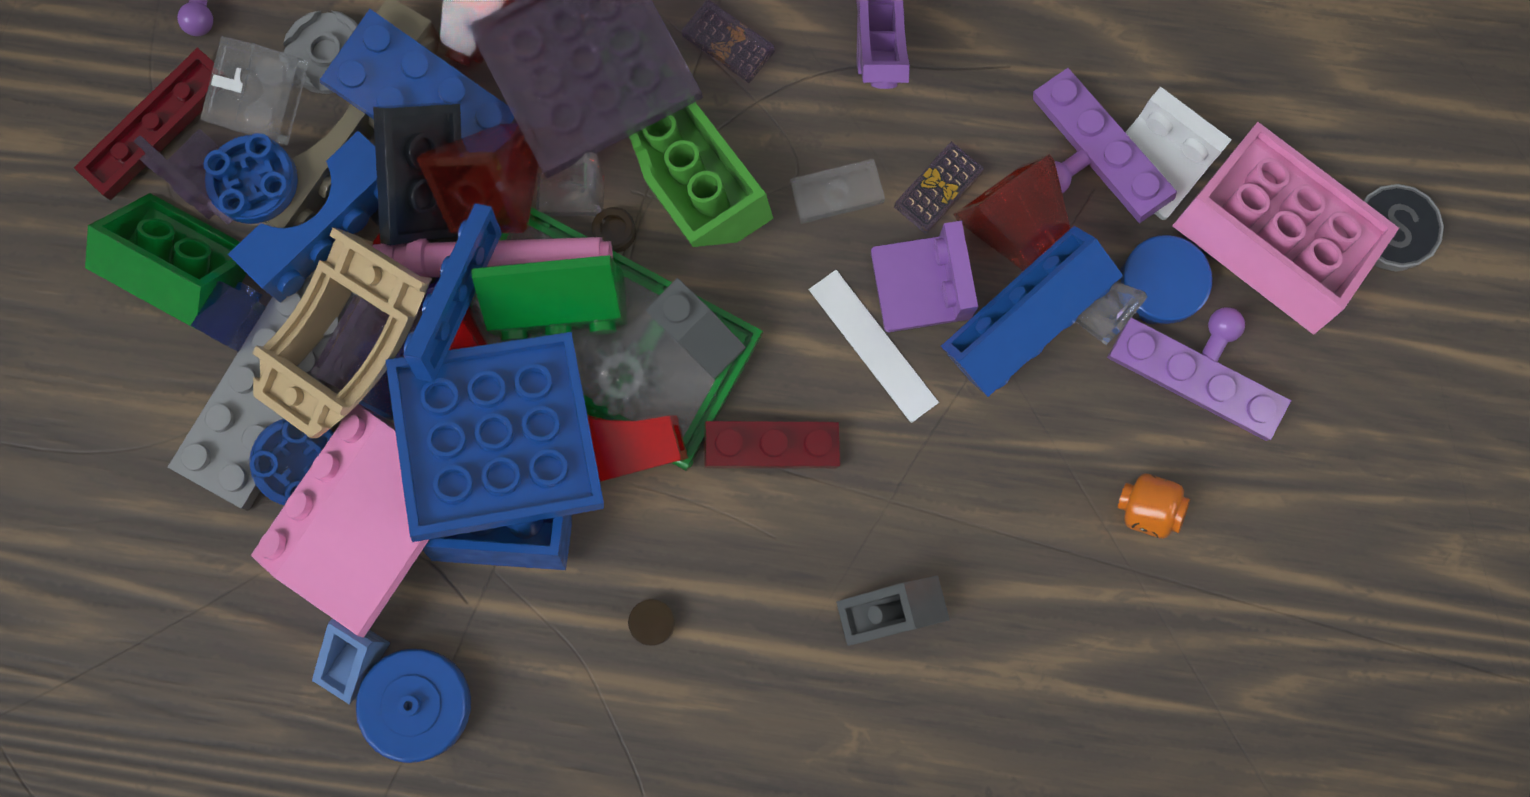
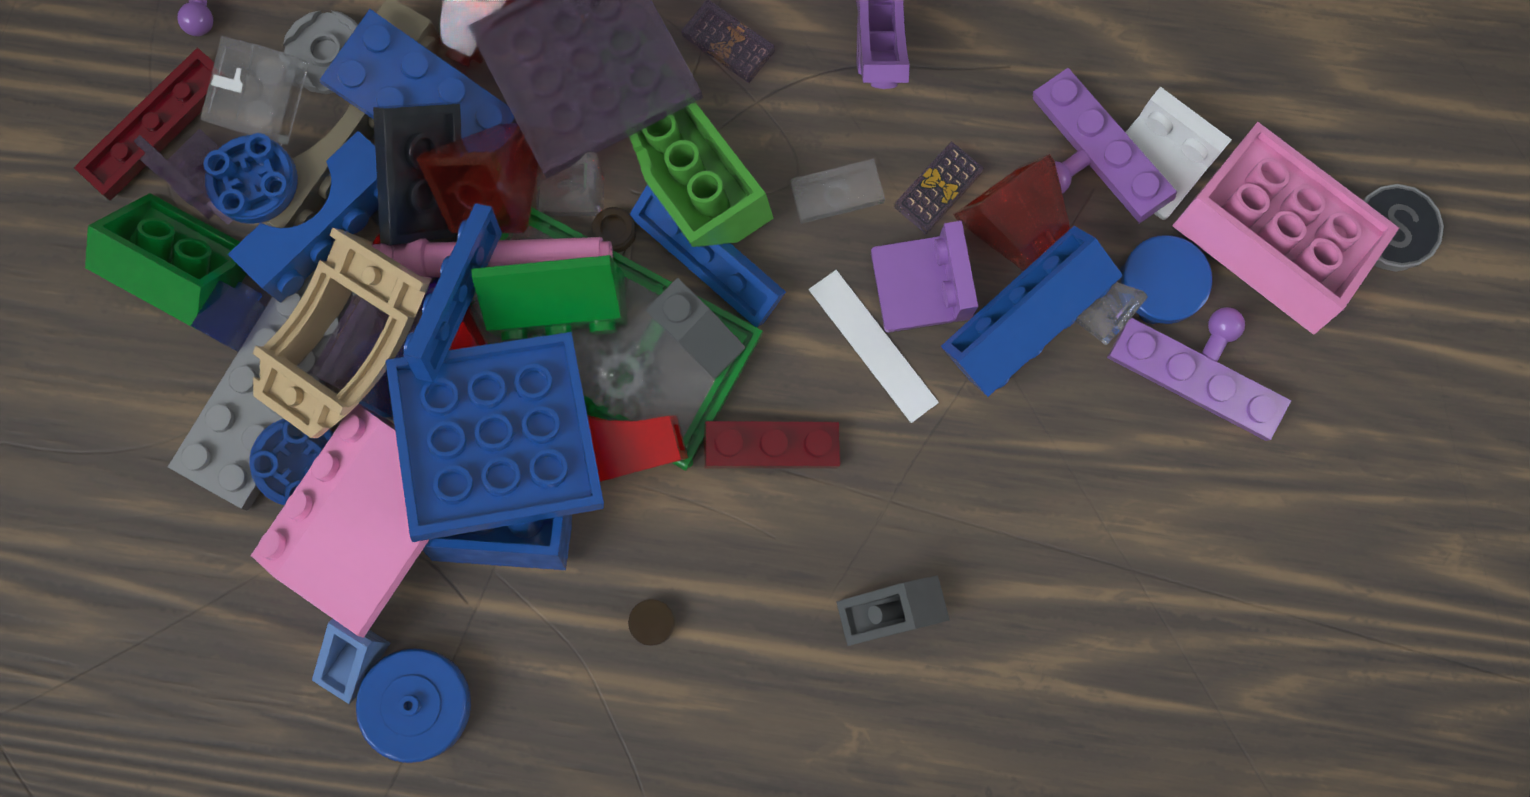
(718, 266): none -> blue plate
(1154, 506): orange head -> none

